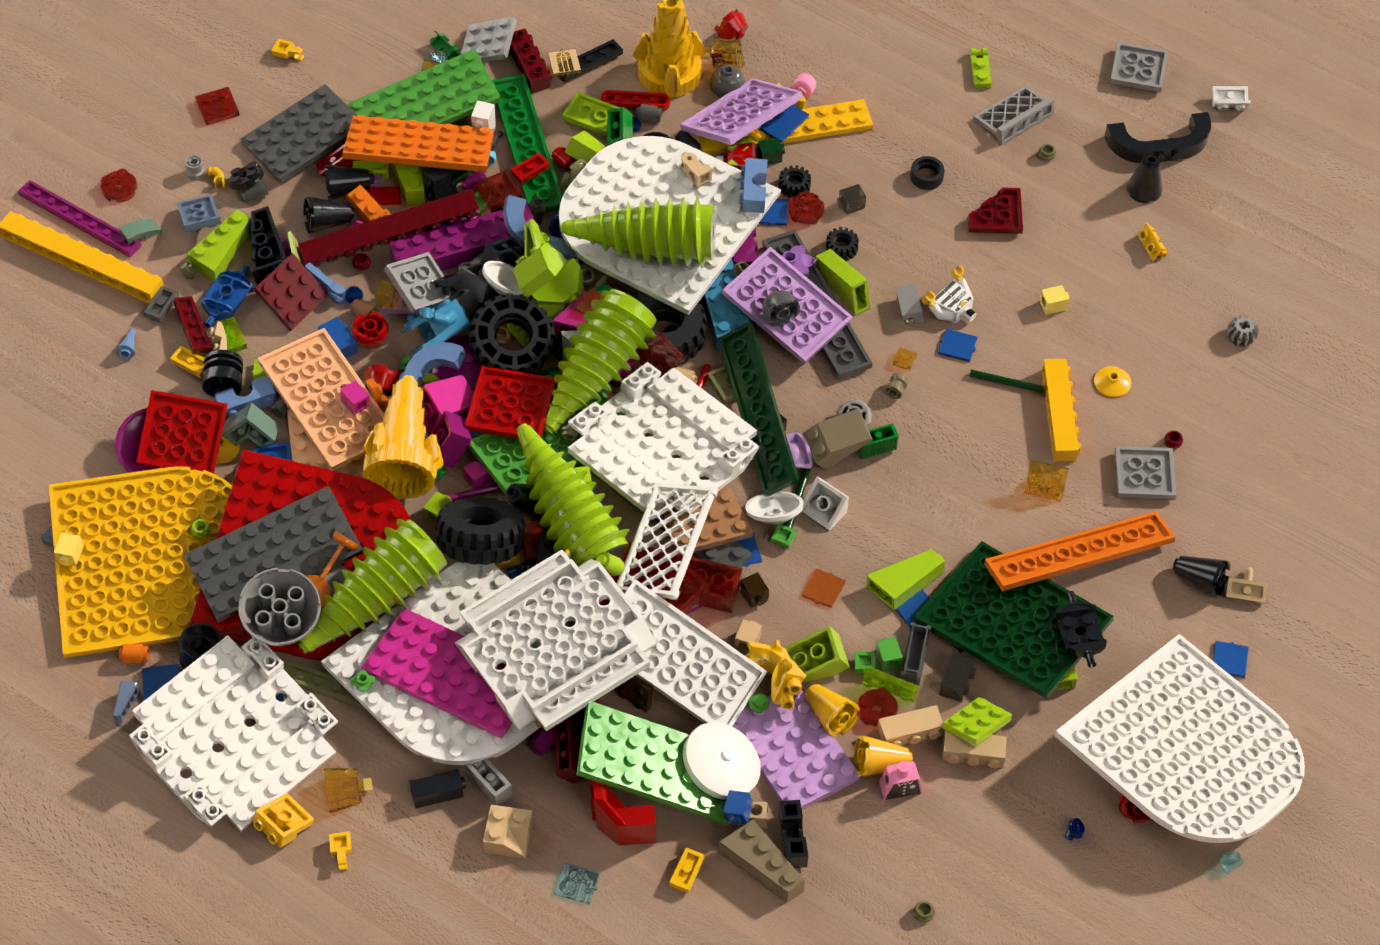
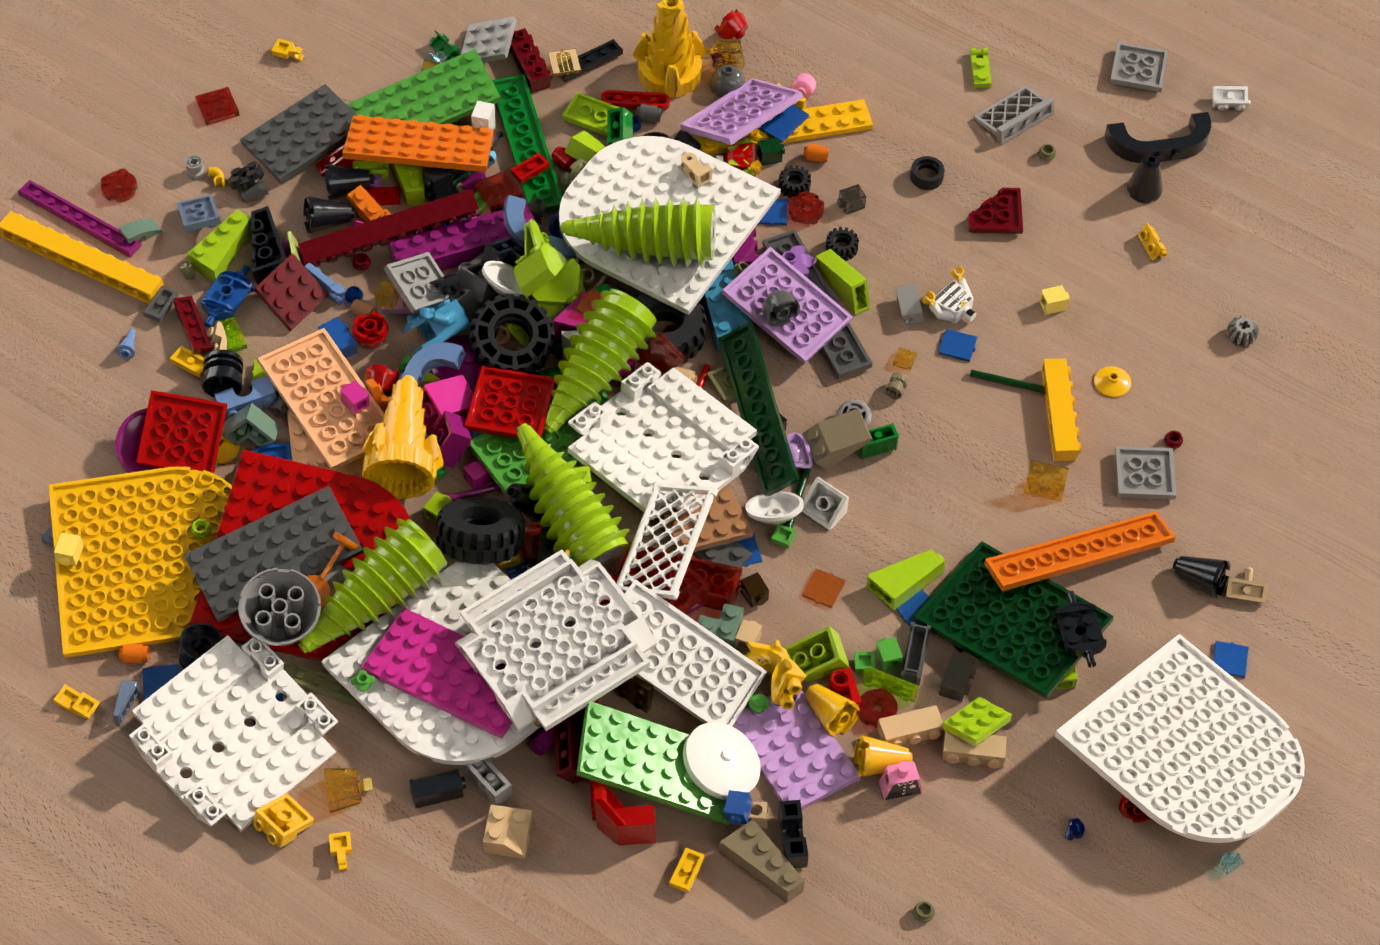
(76, 703): none -> yellow slope
(569, 433): olive plate -> none
(577, 883): clear light blue piece -> none
(611, 563): lime brick -> none
(728, 624): none -> sand green brick
(753, 196): medium blue arch -> none
(816, 153): none -> orange brick
(847, 686): none -> red plate

